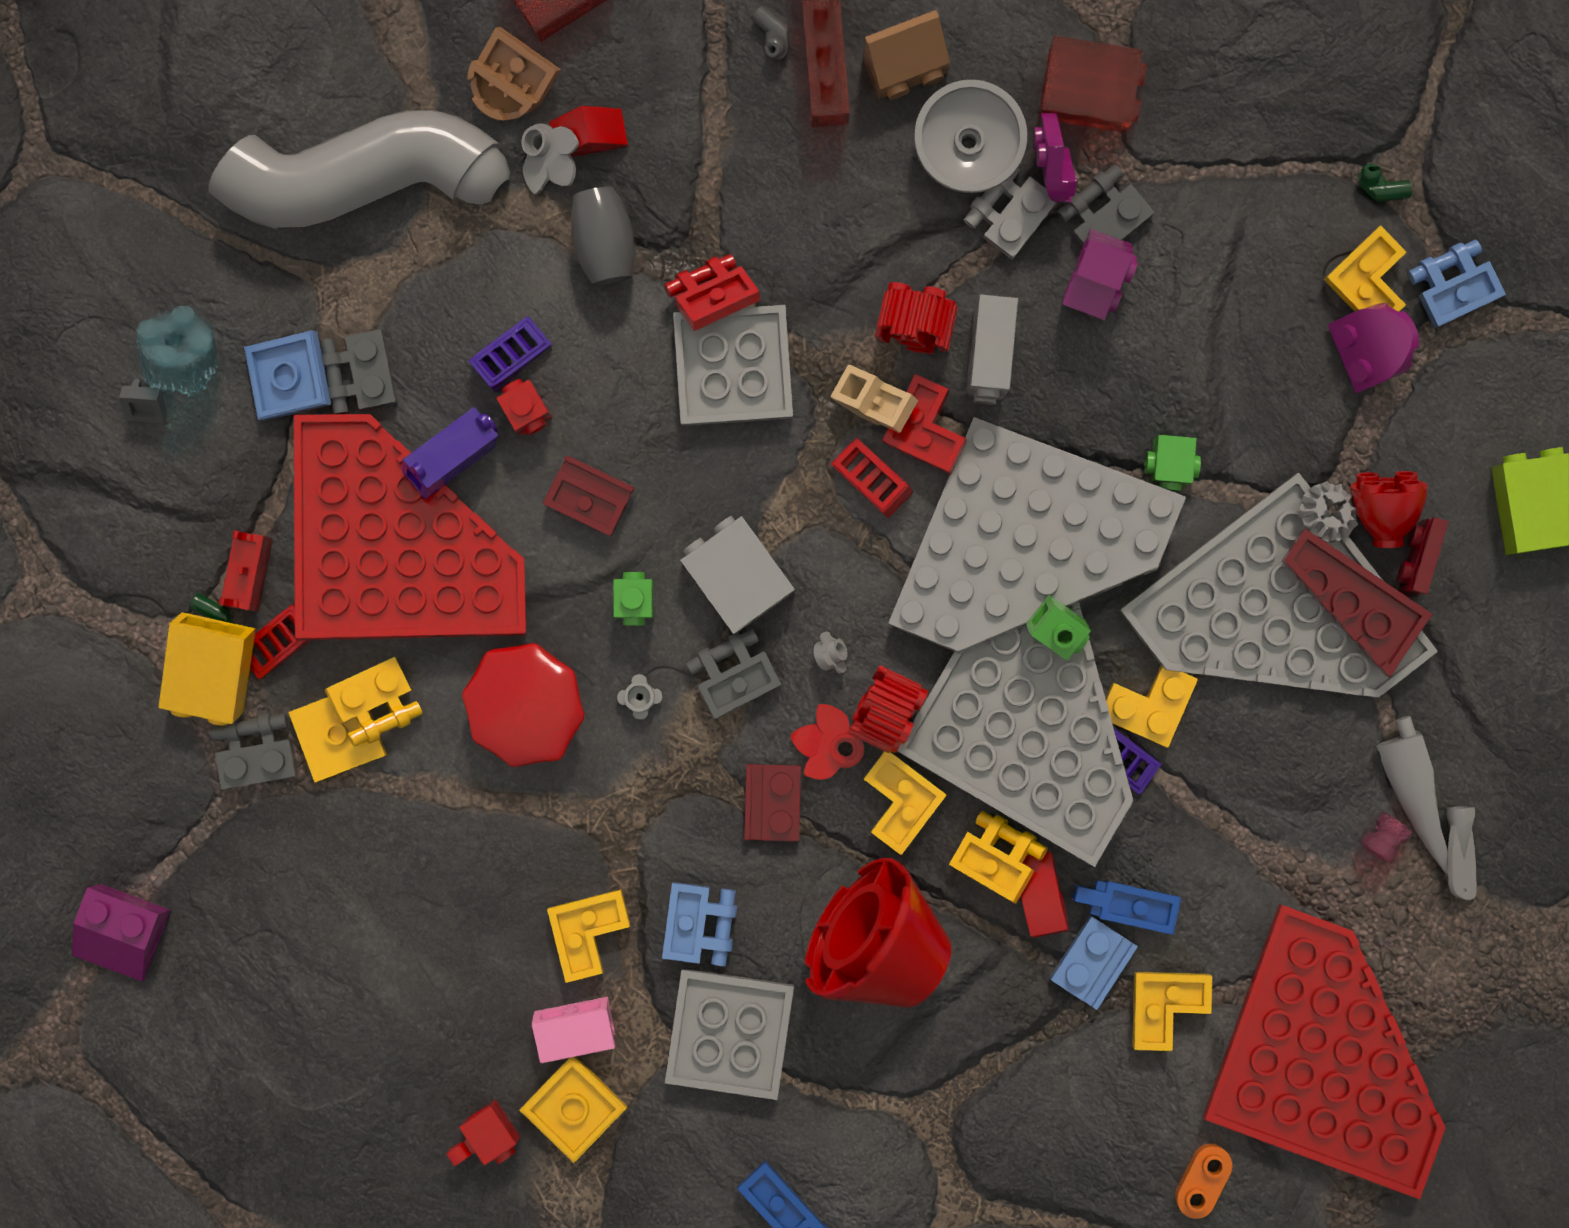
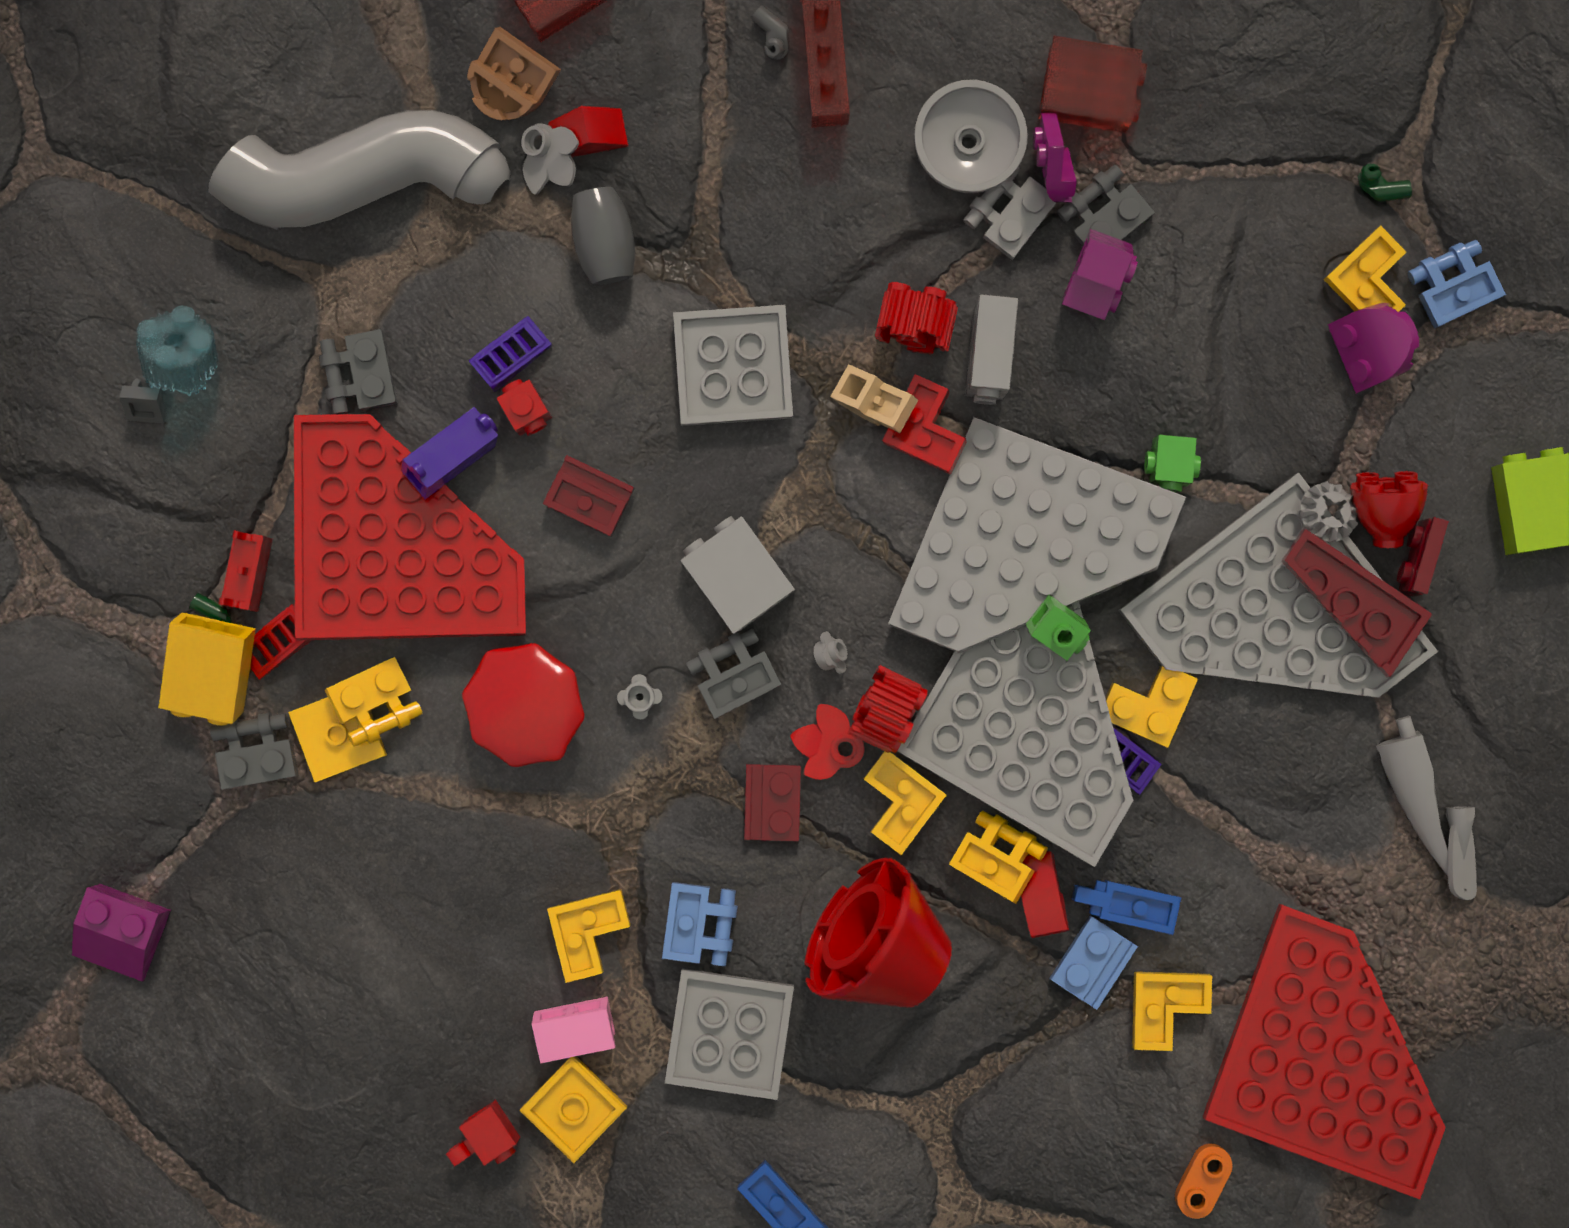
(287, 375): medium blue plate -> none
(633, 599): bright green brick -> none
(715, 298): red plate -> none
(894, 500): red slope -> none
(906, 56): medium nougat slope -> none
(1387, 836): clear pink wheel -> none

